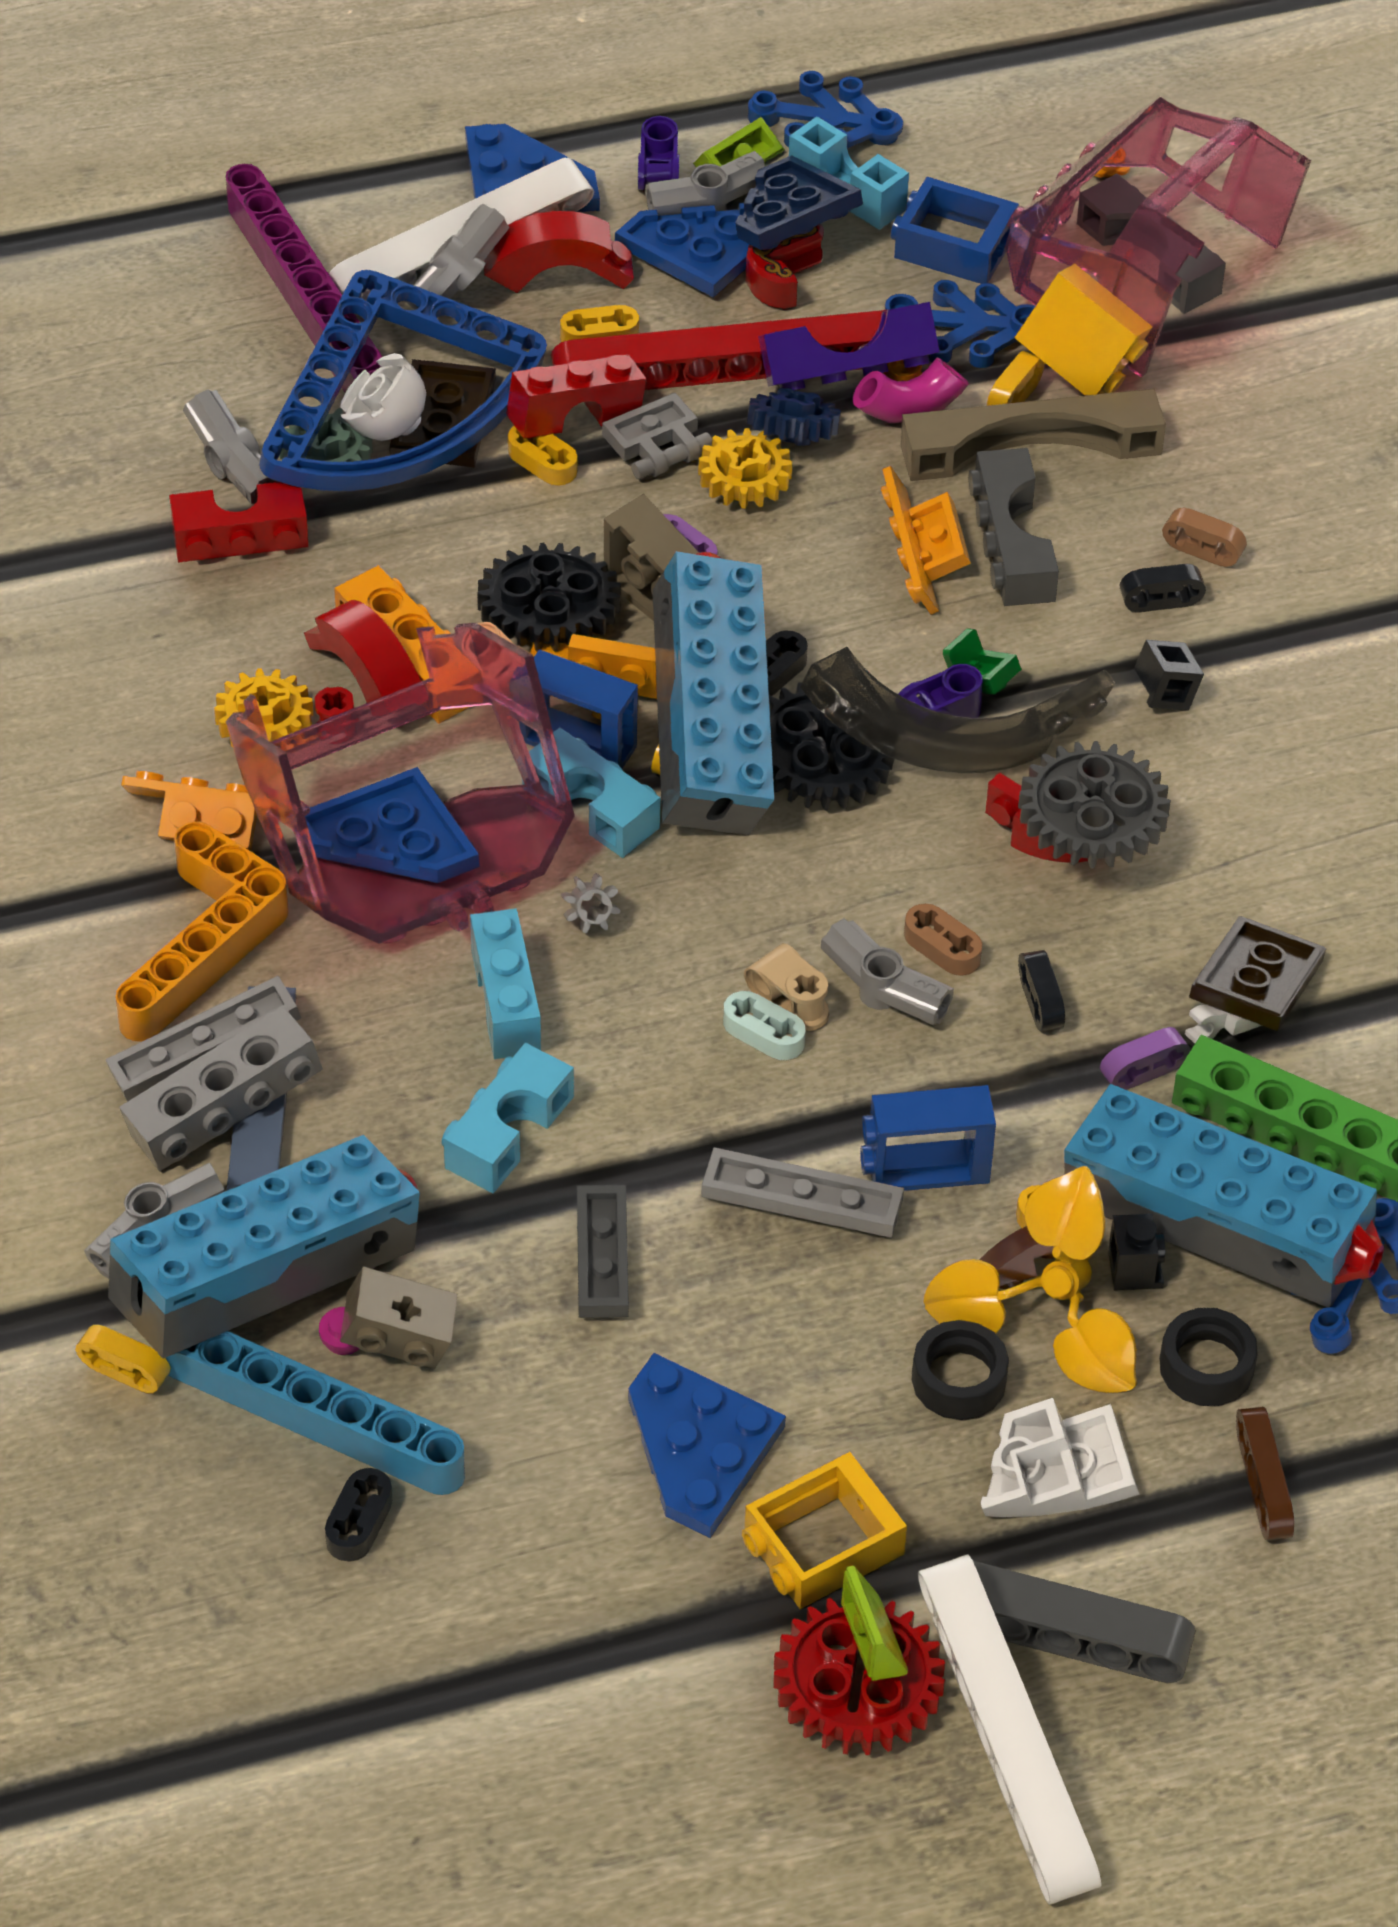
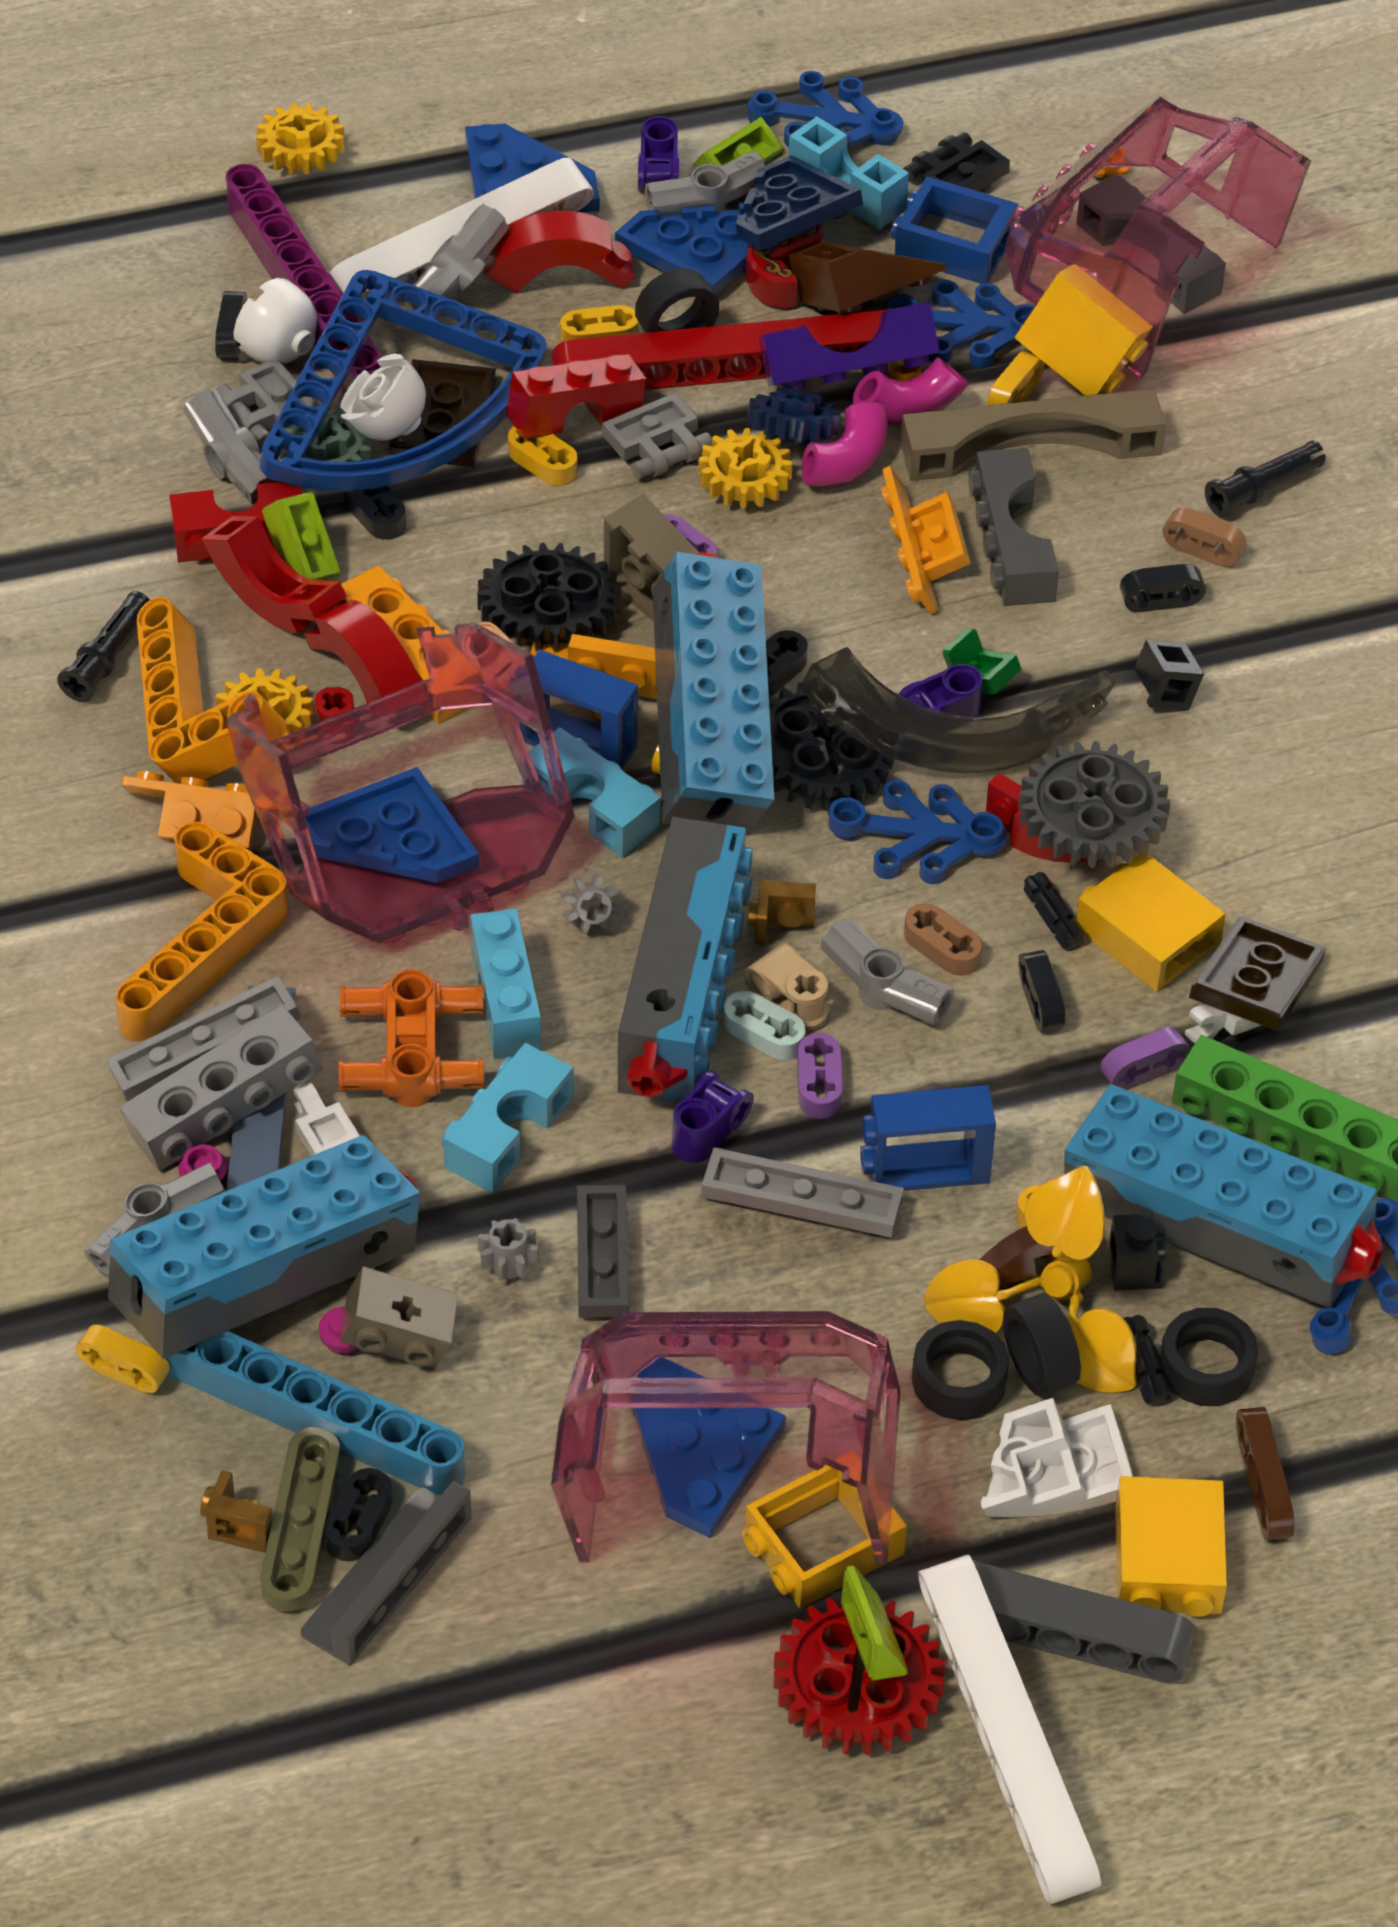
(97, 658): none -> black pin
(179, 733): none -> light orange beam
(201, 1155): none -> dark pink plate
(230, 308): none -> black beam
(235, 1520): none -> pearl gold bracket
(264, 579): none -> red arch
(267, 387): none -> light grey plate
(278, 324): none -> white cylinder
(300, 138): none -> yellow gear
(300, 1519): none -> olive plate
(301, 536): none -> lime slope
(320, 1125): none -> white plate
(367, 511): none -> black beam
(388, 1571): none -> dark grey panel
(411, 1068): none -> orange piece
(508, 1249): none -> light grey gear
(669, 289): none -> black tyre
(684, 959): none -> piece
(707, 1117): none -> dark purple piece
(782, 904): none -> pearl gold bracket
(828, 1075): none -> medium lavender beam
(841, 1426): none -> clear pink windscreen
(846, 276): none -> reddish brown slope
(853, 453): none -> dark pink cylinder
(964, 165): none -> black plate
(973, 833): none -> blue plant
(1041, 1344): none -> black tyre
(1054, 911): none -> black axle
(1150, 920): none -> yellow brick
(1154, 1384): none -> black axle
(1171, 1544): none -> yellow brick
(1250, 483): none -> black pin

